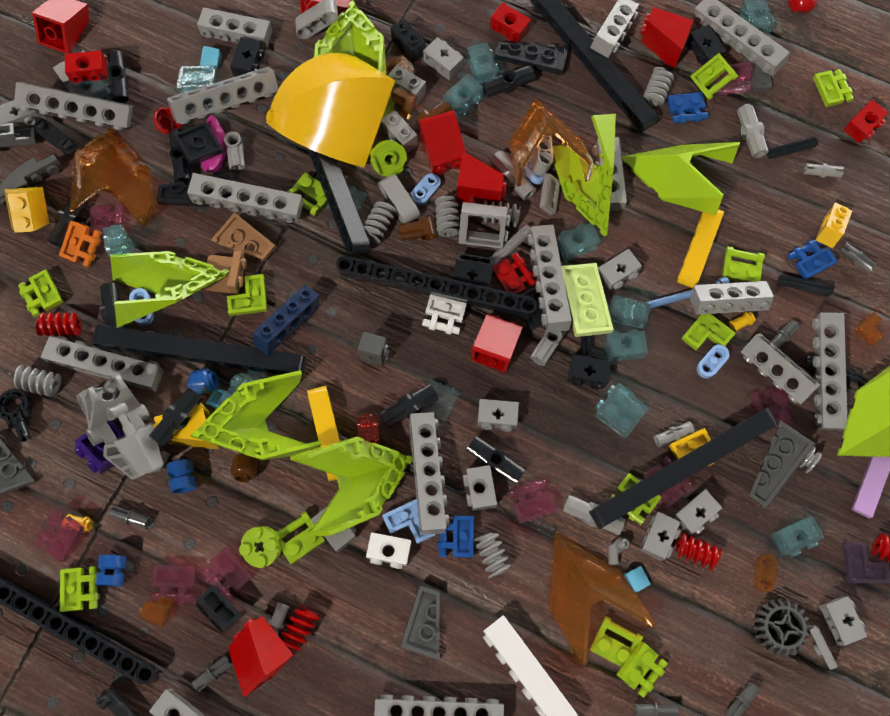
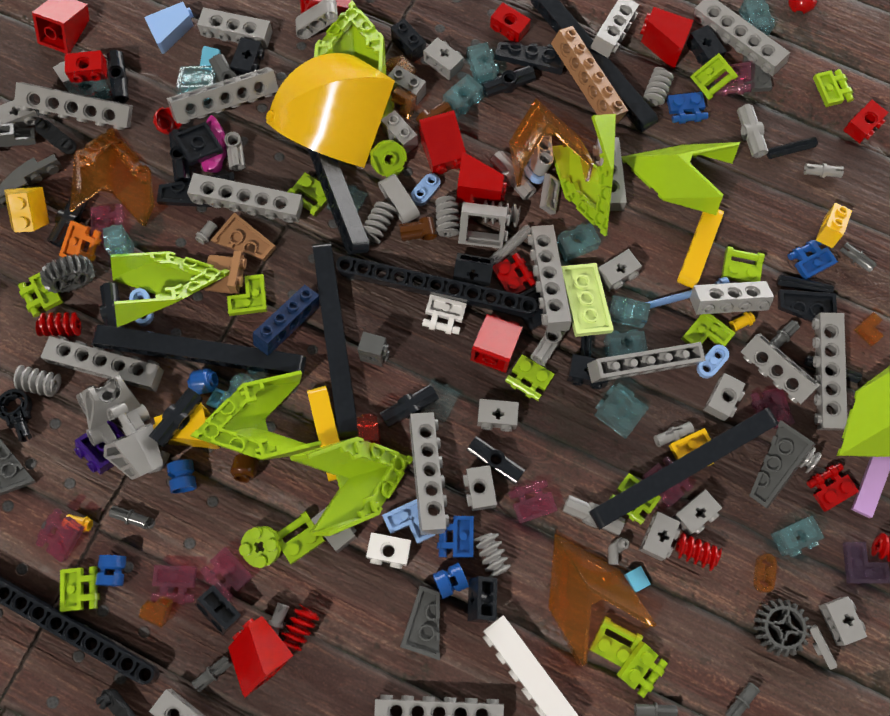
(67, 273): none -> dark grey gear
(170, 25): none -> light blue slope
(205, 233): none -> light grey pin
(221, 67): none -> dark grey piece
(335, 341): none -> black beam
(443, 583): none -> blue wheel
(482, 599): none -> black brick
(531, 372): none -> lime plate
(588, 74): none -> medium nougat brick
(645, 362): none -> light grey brick
(717, 405): none -> light grey brick
(806, 303): none -> black wing
(836, 492): none -> red plate

